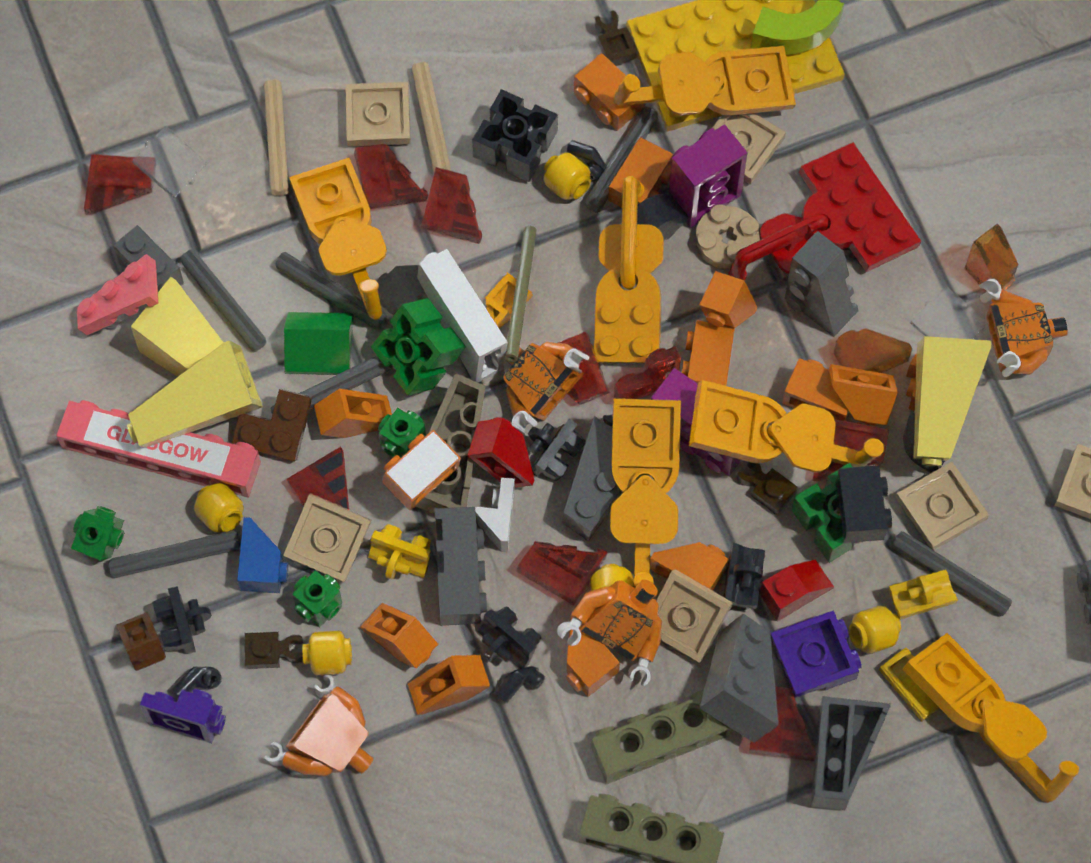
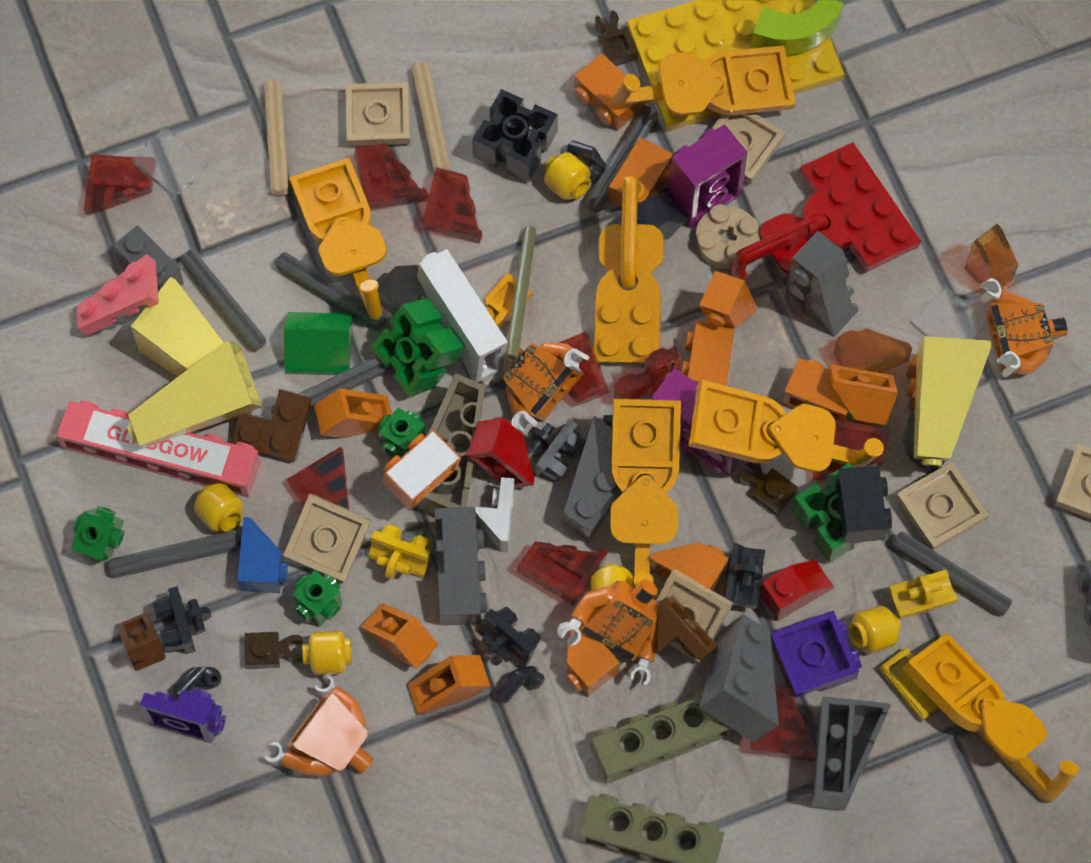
(677, 622): none -> reddish brown slope

